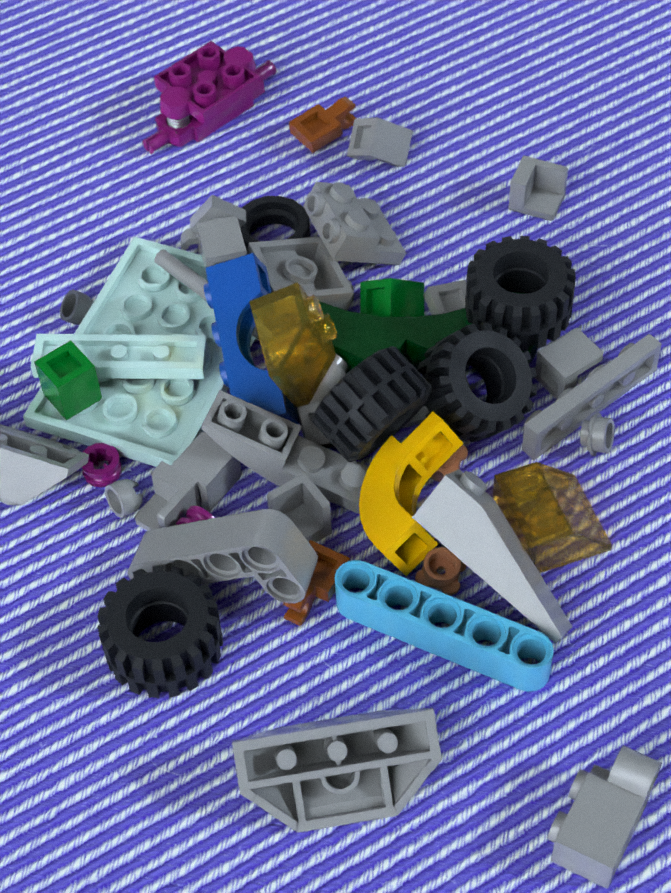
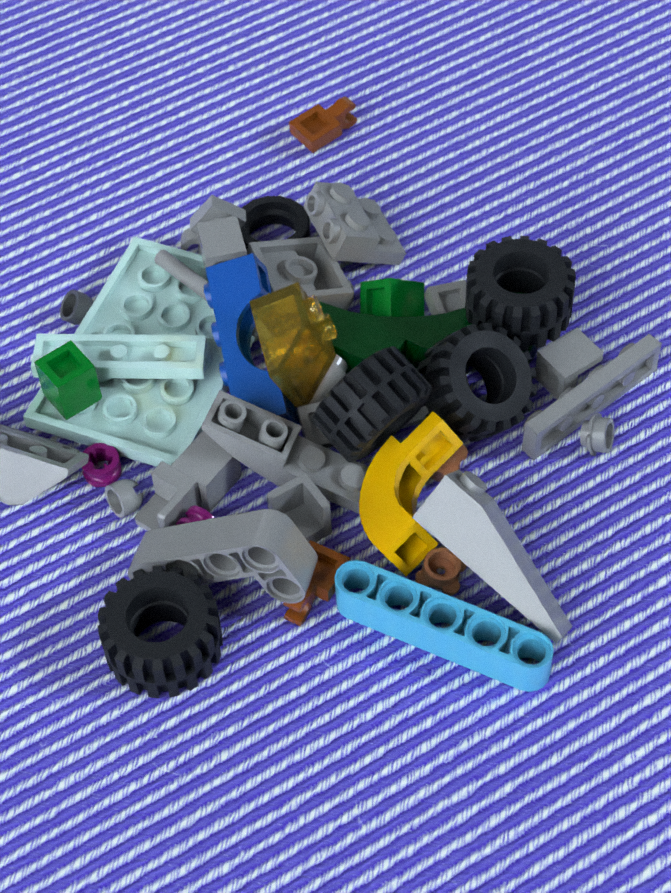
(205, 93): magenta piece -> none
(339, 767): light grey wedge -> none
(379, 141): light grey panel -> none
(538, 188): light grey panel -> none
(549, 515): clear yellow slope -> none
(603, 816): light grey hinge -> none

